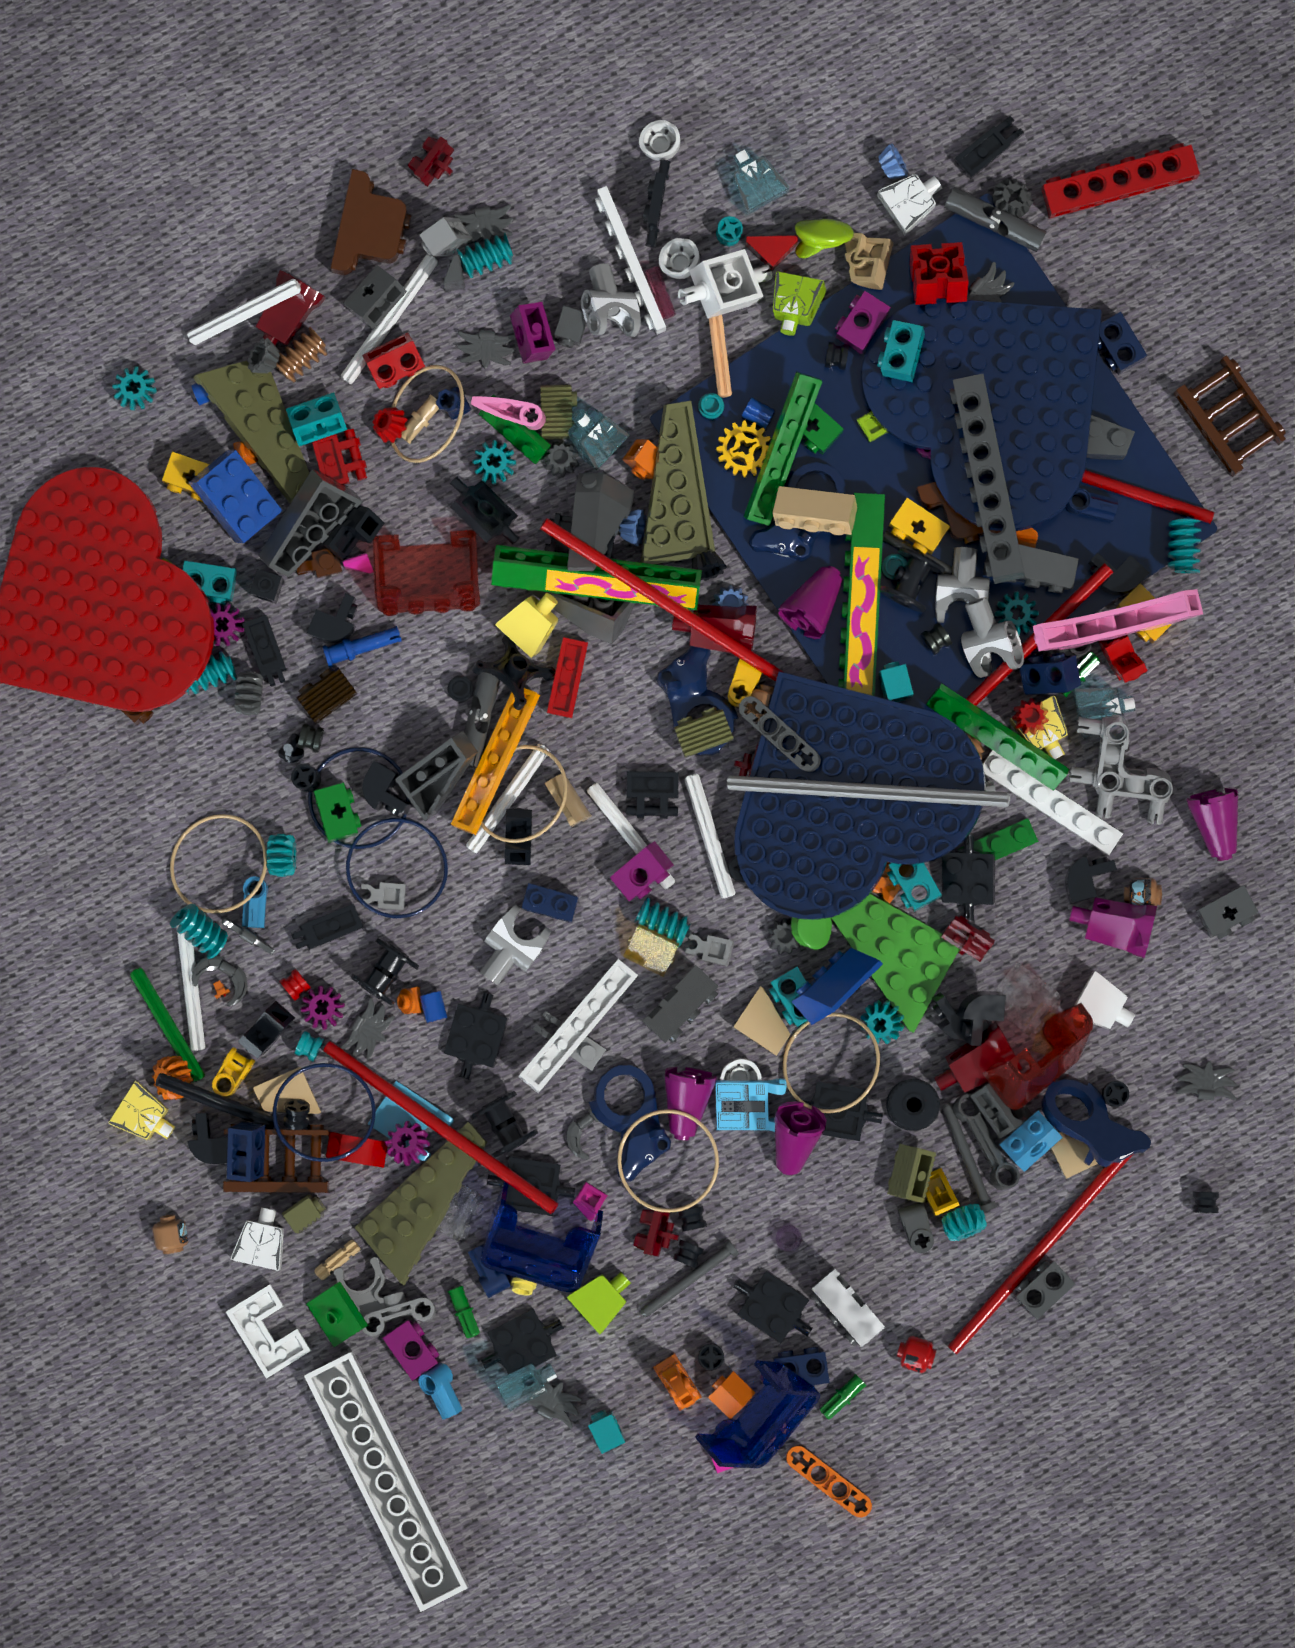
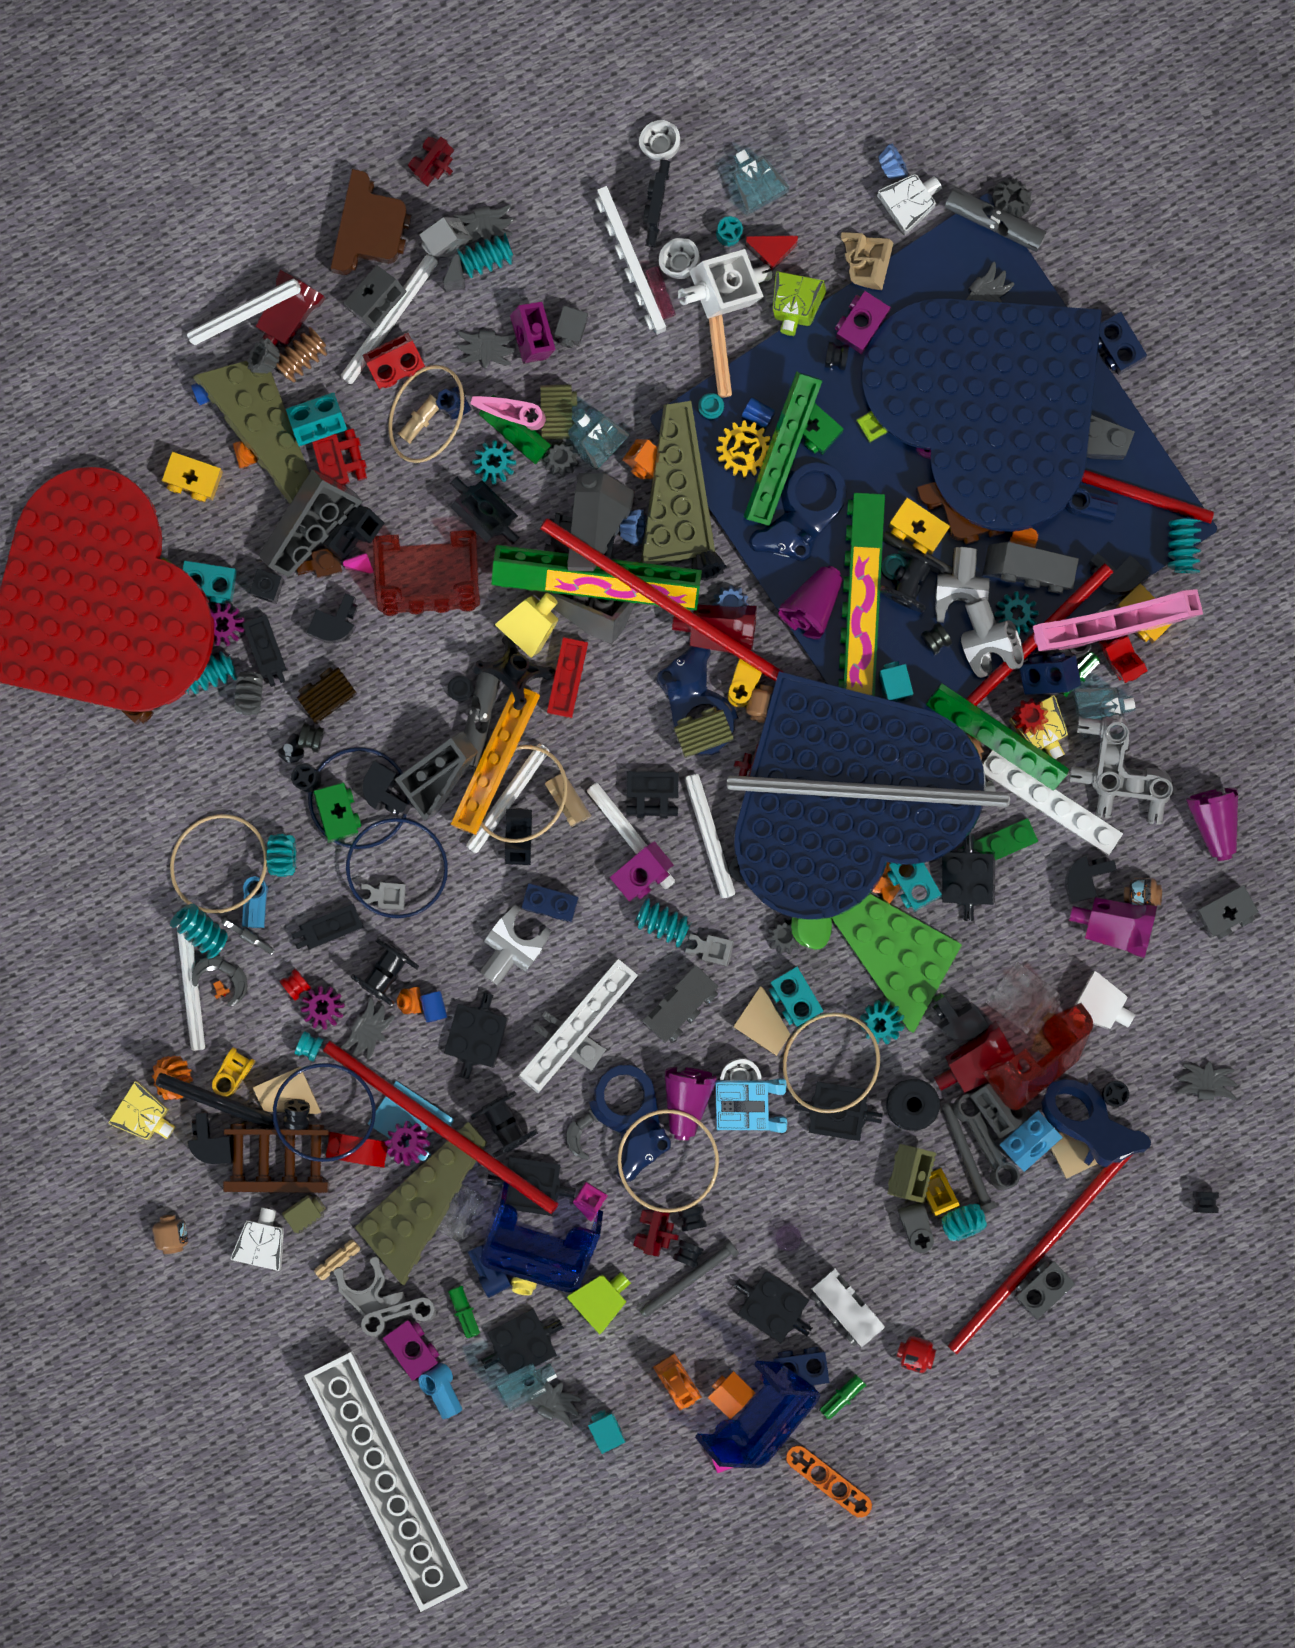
(129, 396): teal gear -> none
(166, 1022): green axle -> none
(235, 496): blue brick -> none
(245, 1152): dark blue brick -> none
(249, 1323): white plate -> none
(266, 1030): black brick -> none
(337, 1314): green plate -> none
(349, 649): blue pin -> none
(389, 424): red piece -> none
(609, 303): light grey connector -> none
(651, 950): clear yellow piece -> none
(708, 1359): black wheel -> none
(779, 734): dark grey beam -> none
(796, 1135): magenta cone -> none
(815, 510): tan brick -> none
(821, 234): lime piece -> none
(834, 984): blue slope -> none
(906, 351): teal brick -> none
(938, 273): red brick -> none
(968, 938): dark red hips -> none
(974, 389): dark grey brick -> none
(980, 1007): black brick -> none
(987, 148): black hinge -> none
(1185, 170): red brick -> none
(1204, 418): reddish brown fence -> none

